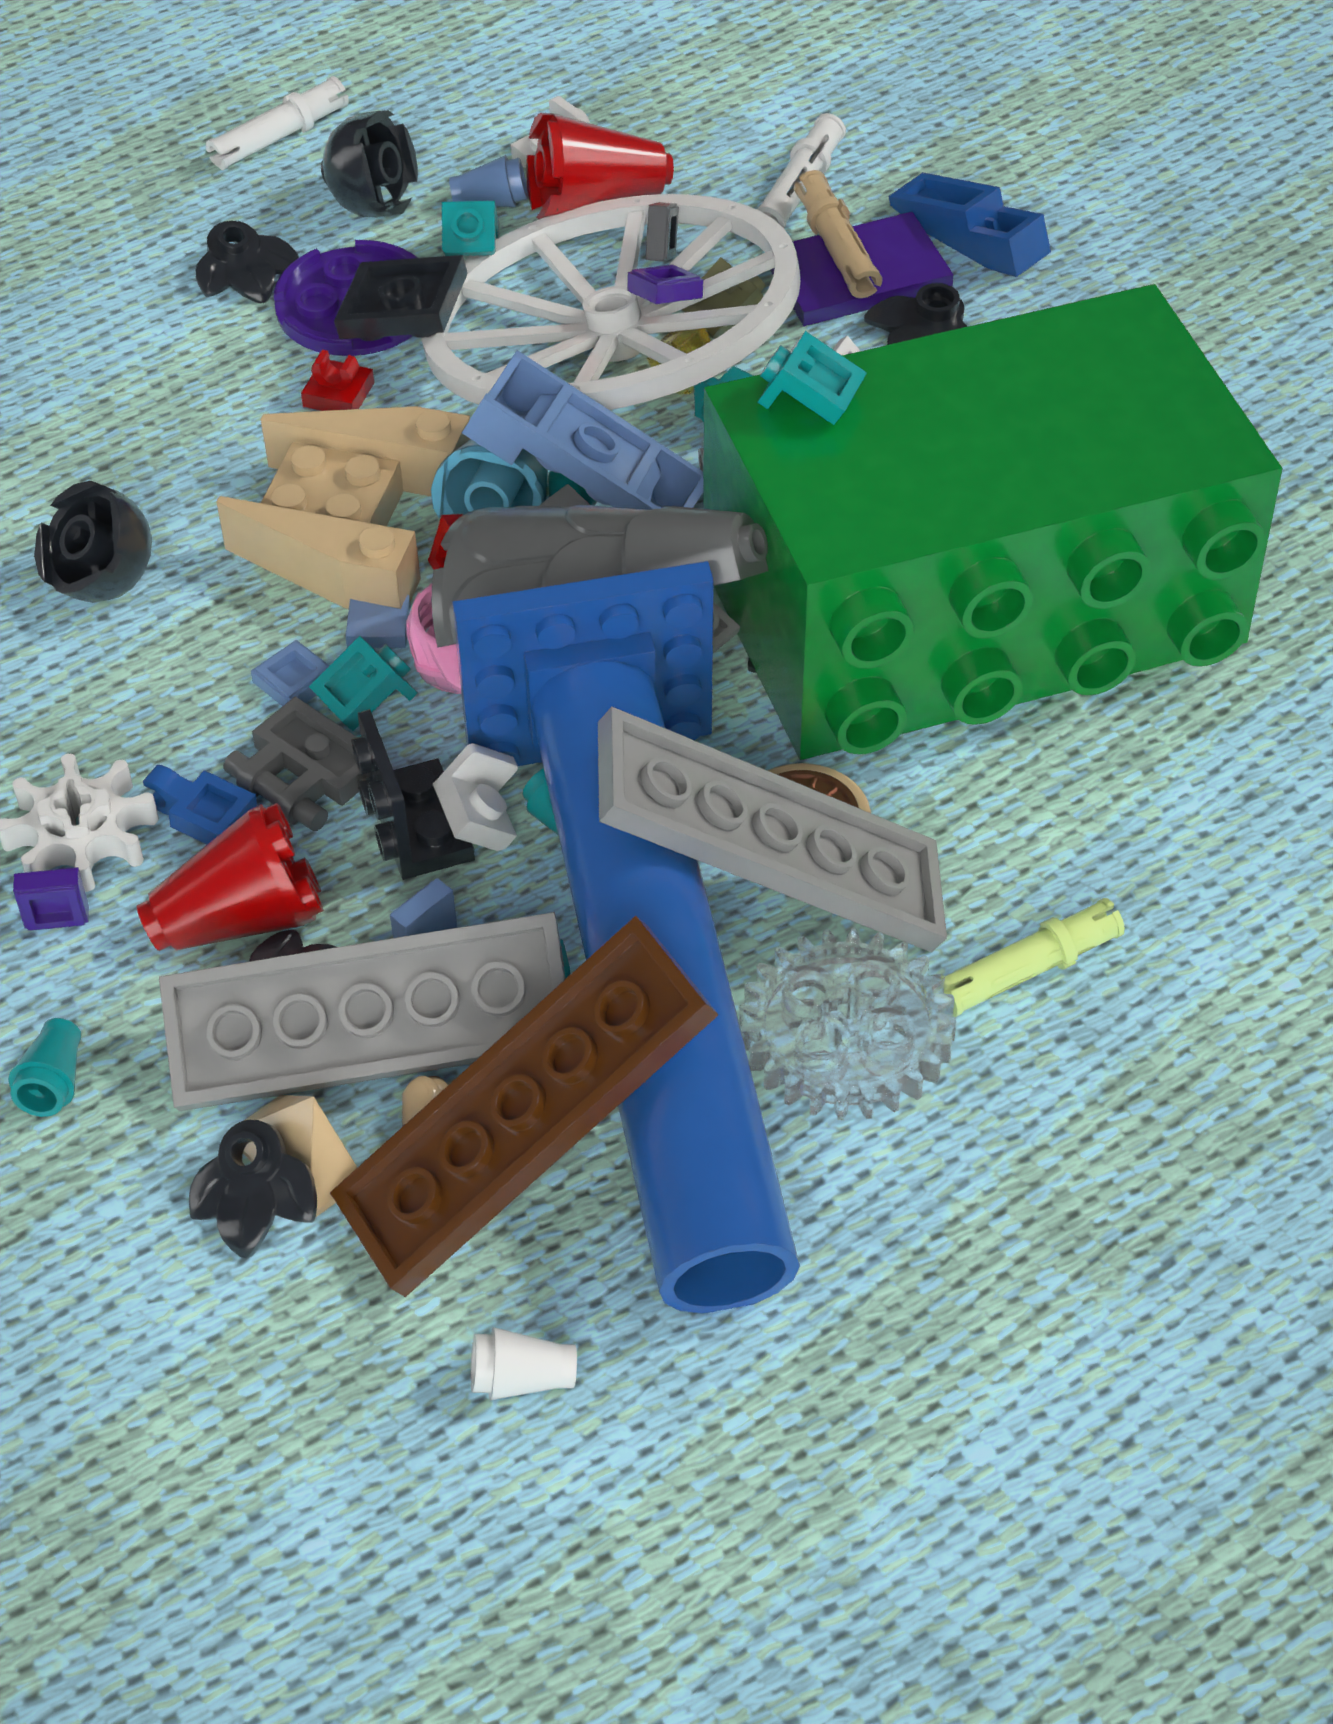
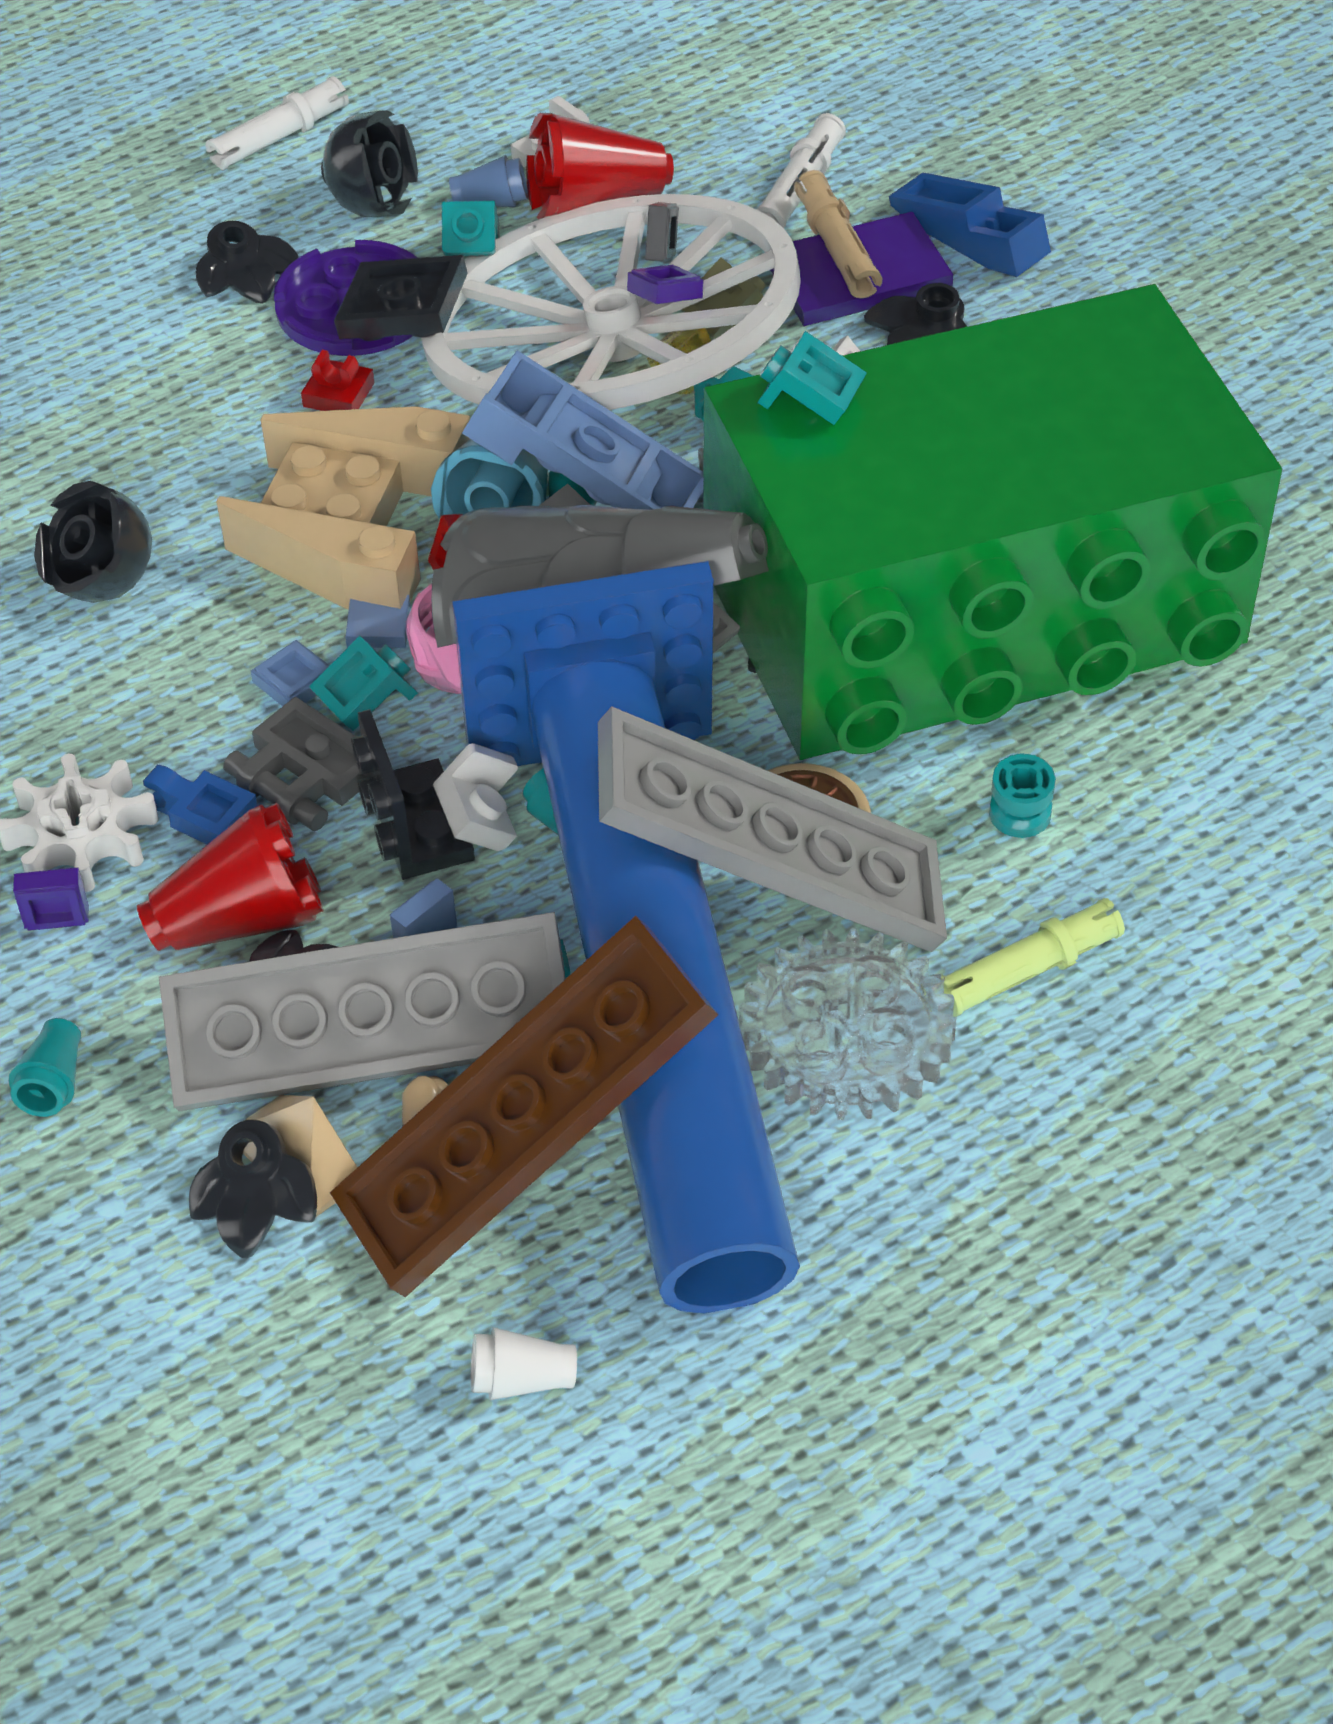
(1022, 795): none -> teal wheel

